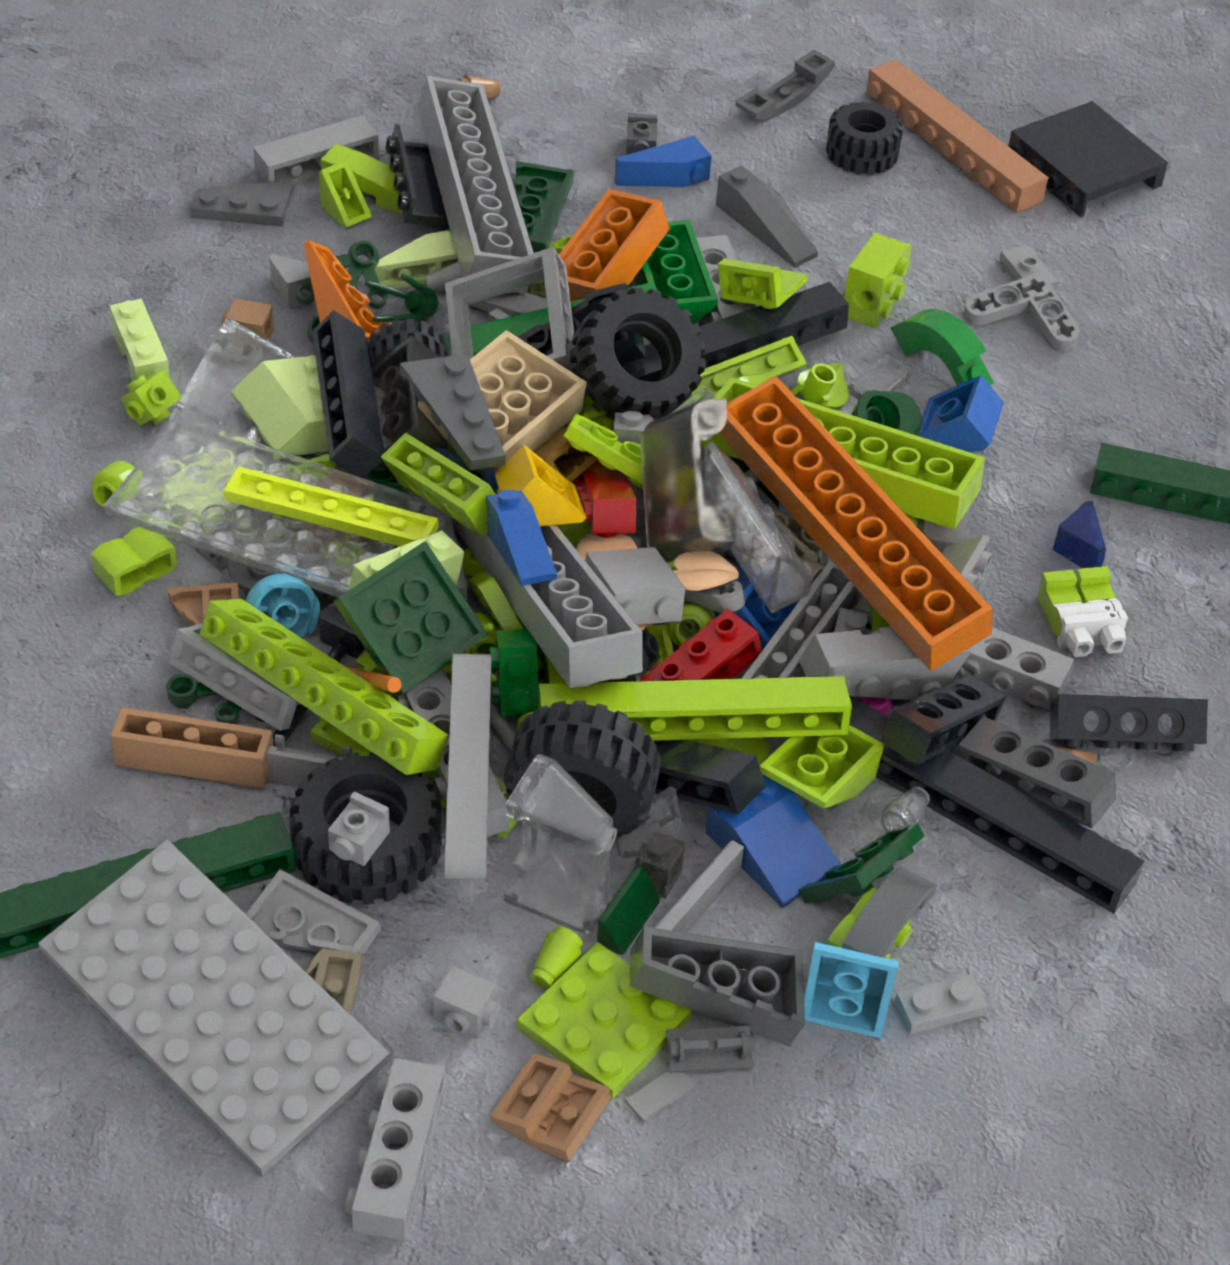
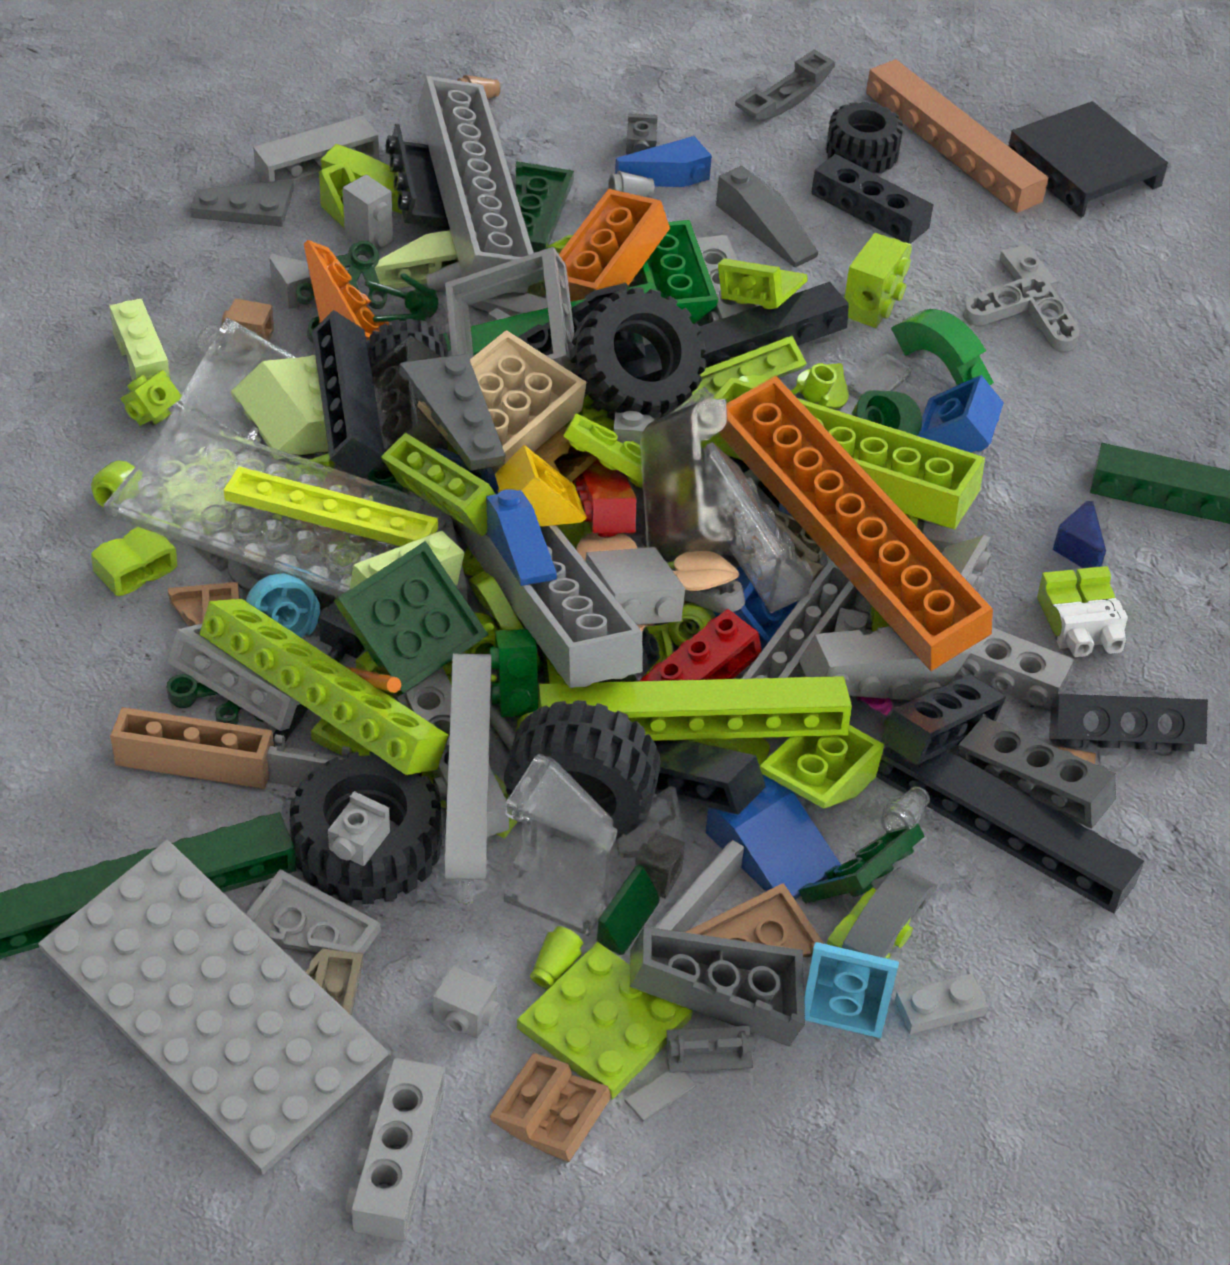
(368, 212): none -> light grey brick
(631, 184): none -> light grey cone
(765, 919): none -> medium nougat wing
(872, 199): none -> black brick

